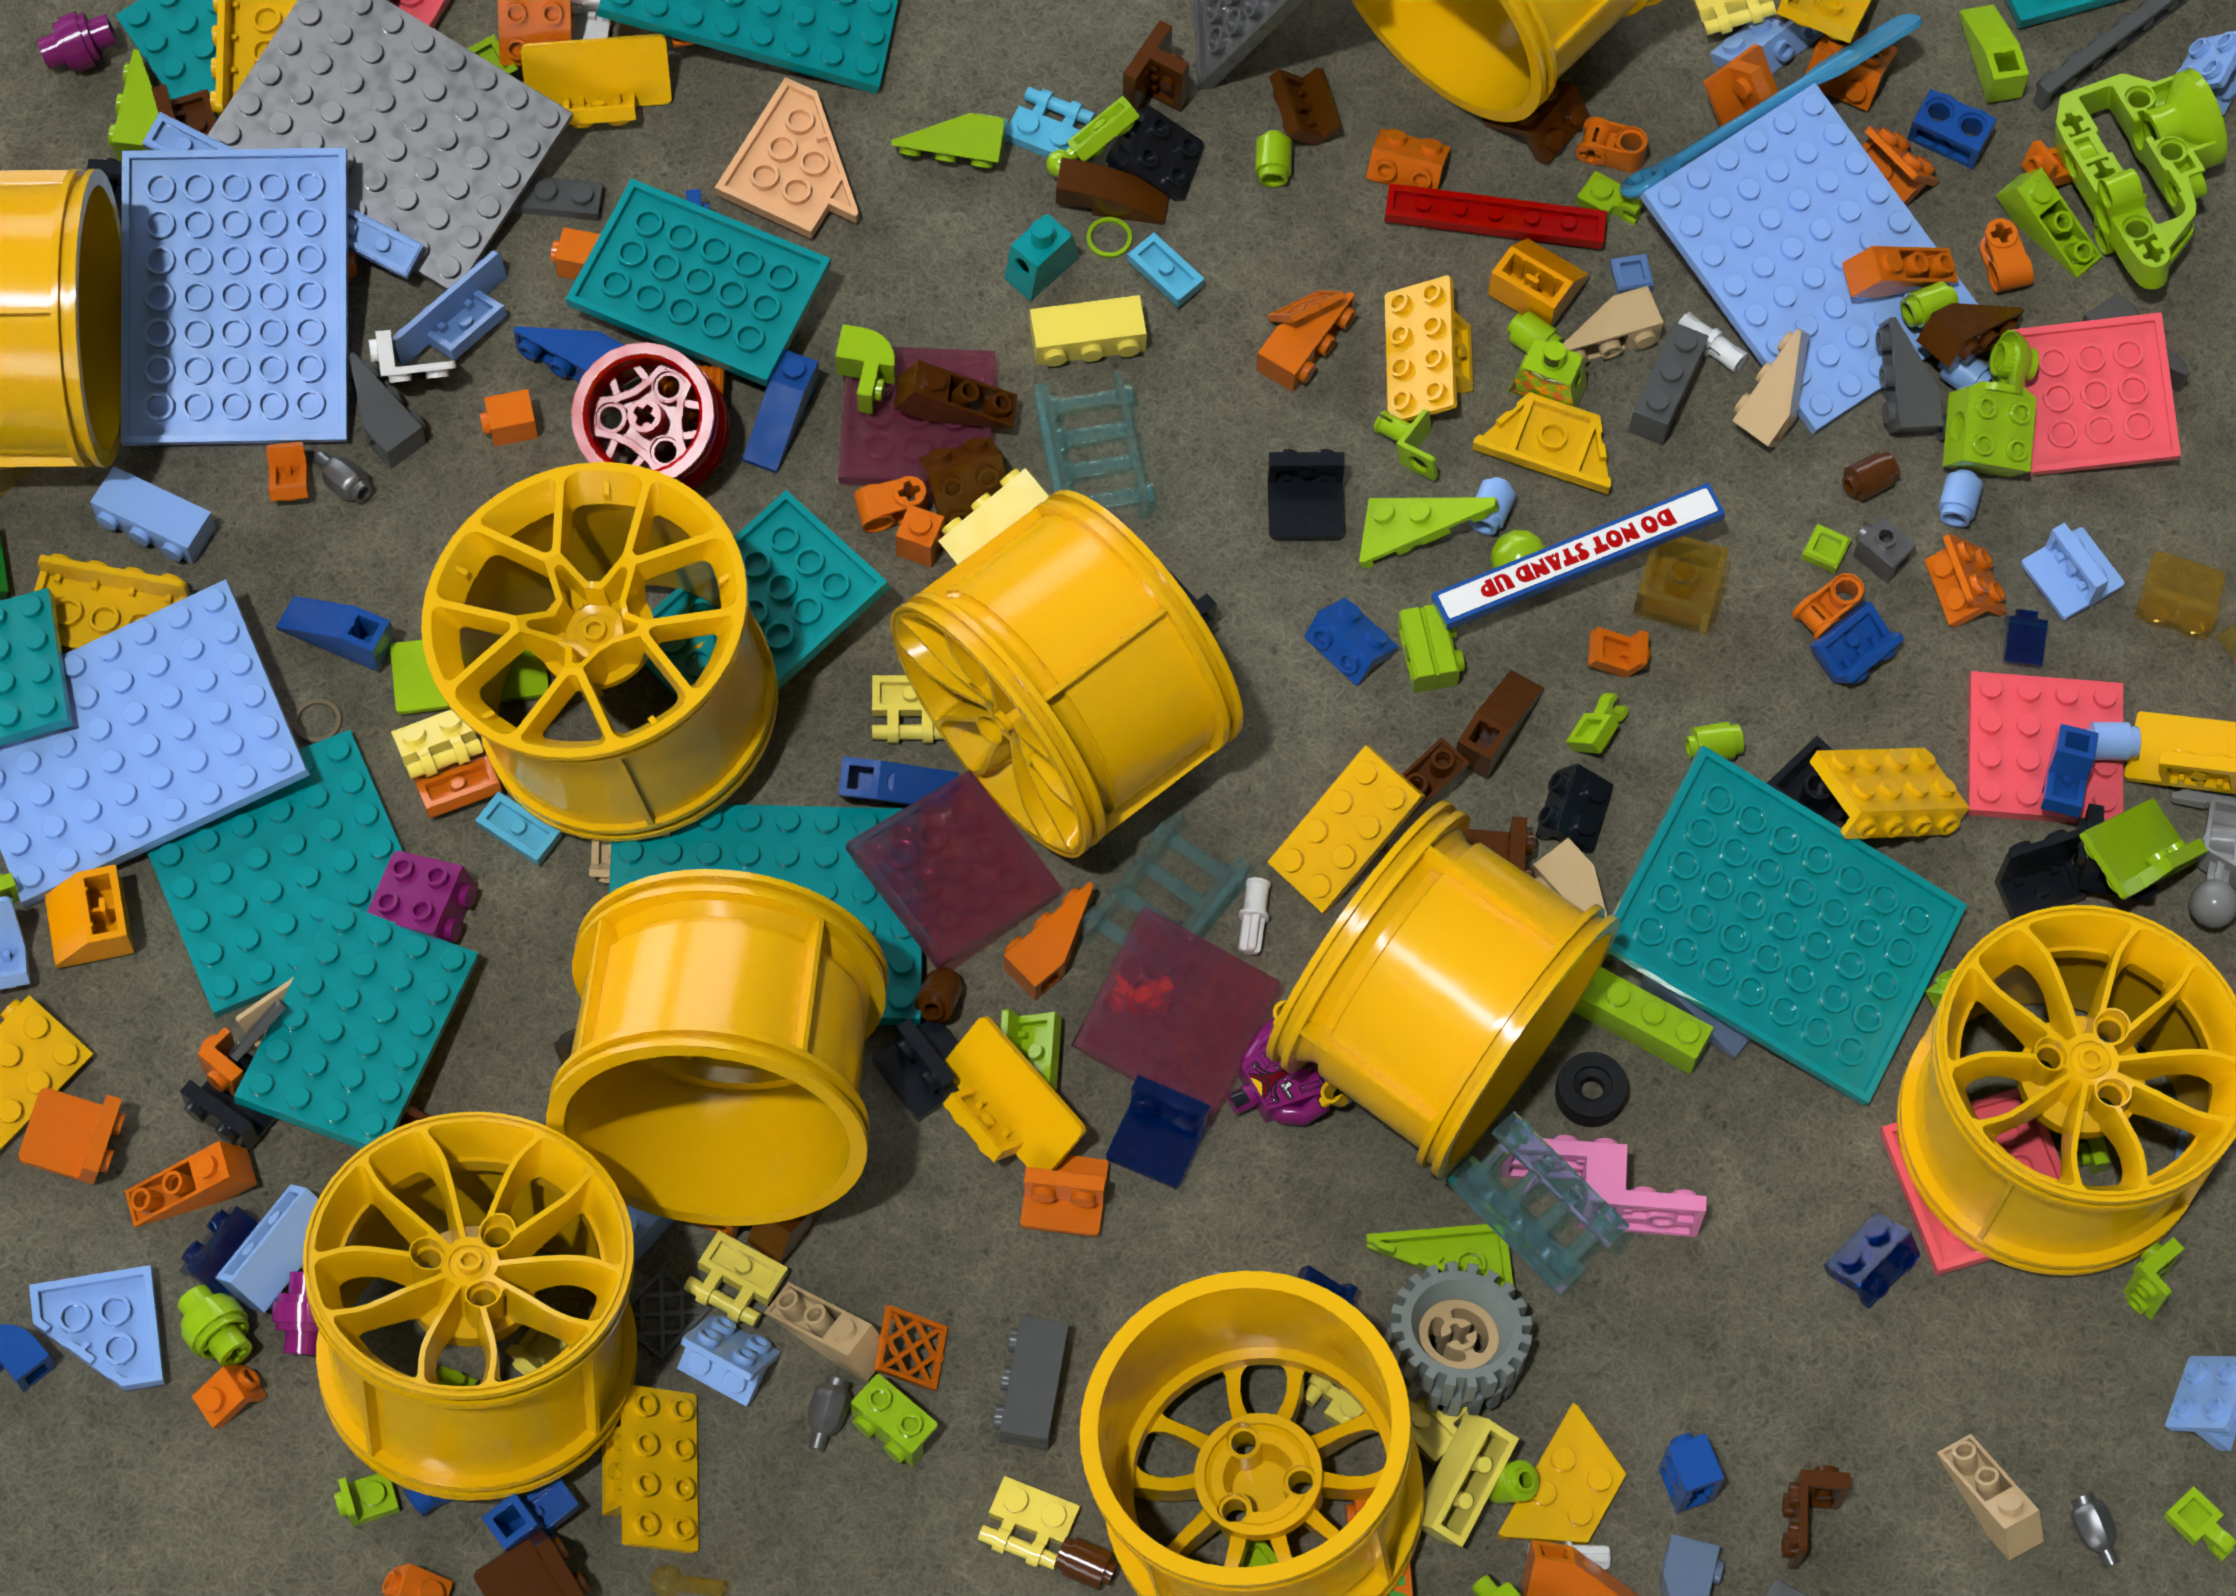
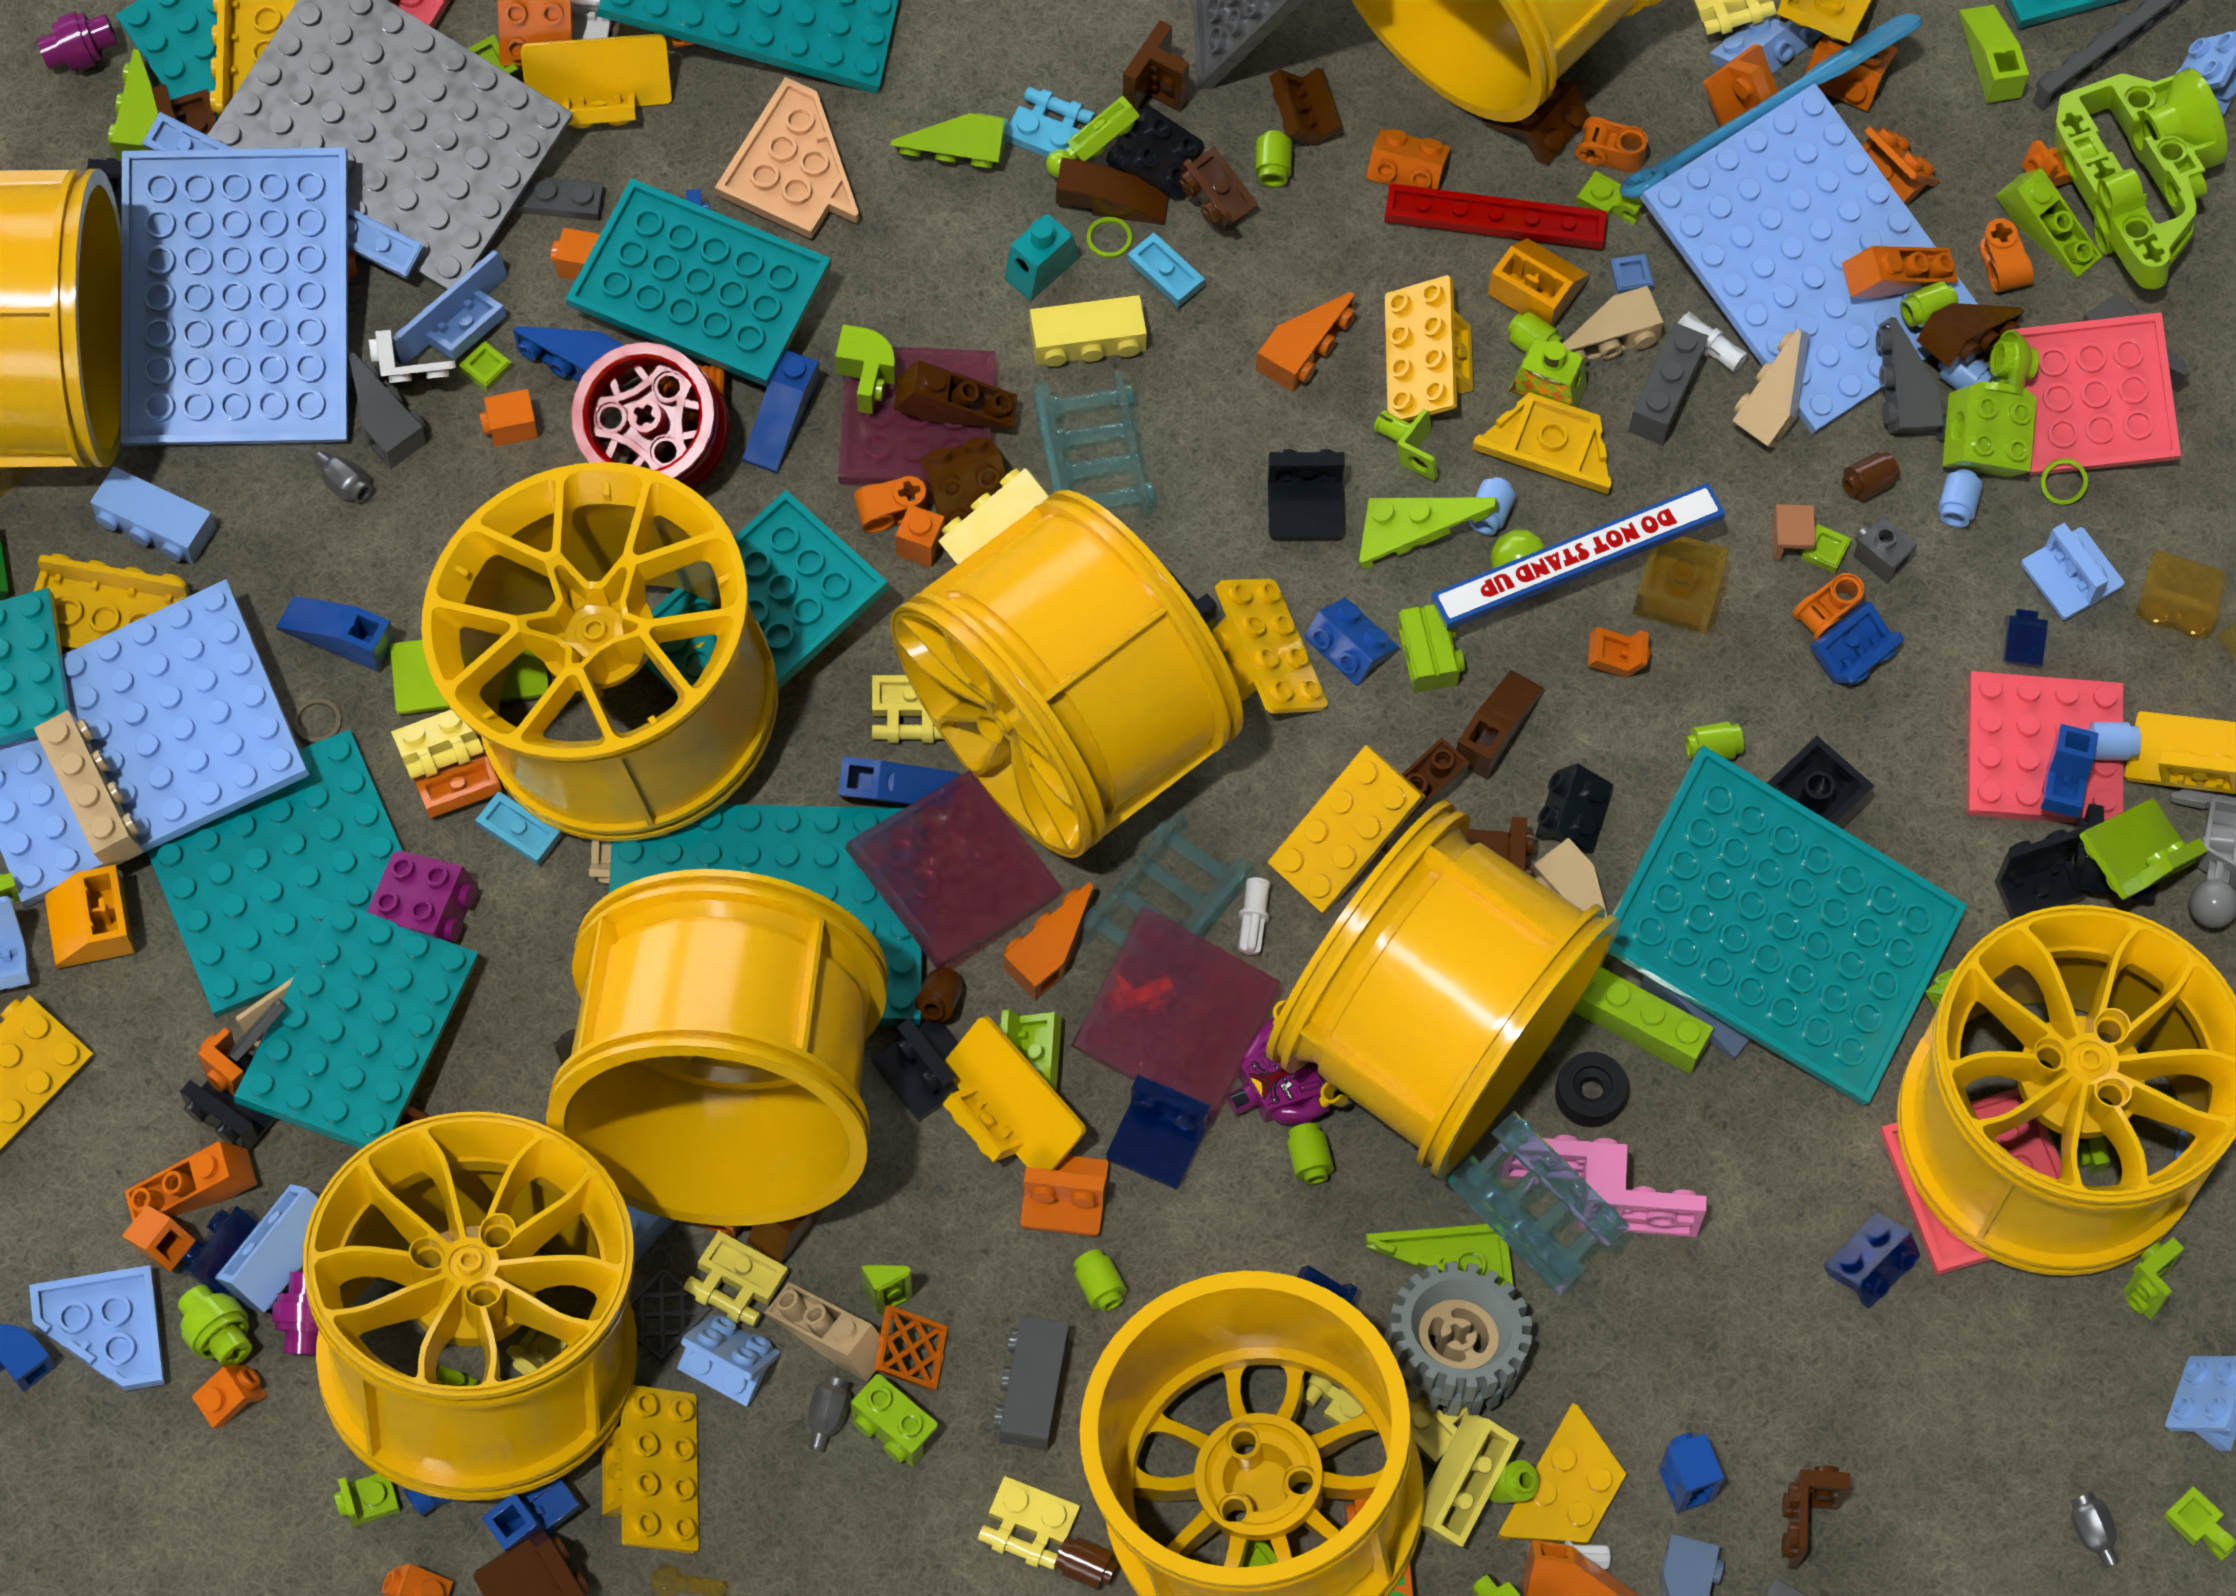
(71, 1135): orange bracket -> none
(88, 789): none -> tan brick
(158, 1238): none -> orange brick
(287, 471): orange bracket -> none
(485, 366): none -> lime tile
(886, 1285): none -> lime slope
(1099, 1280): none -> lime brick
(1217, 189): none -> reddish brown bracket
(1266, 647): none -> yellow bracket
(1305, 306): orange window -> none
(1309, 1153): none -> lime brick
(1596, 728): lime plate -> none
(1792, 528): none -> nougat panel
(1891, 792): yellow bracket -> none
(1949, 135): blue brick -> none
(1965, 581): orange bracket -> none
(1993, 1497): tan slope -> none
(2069, 500): none -> lime piece

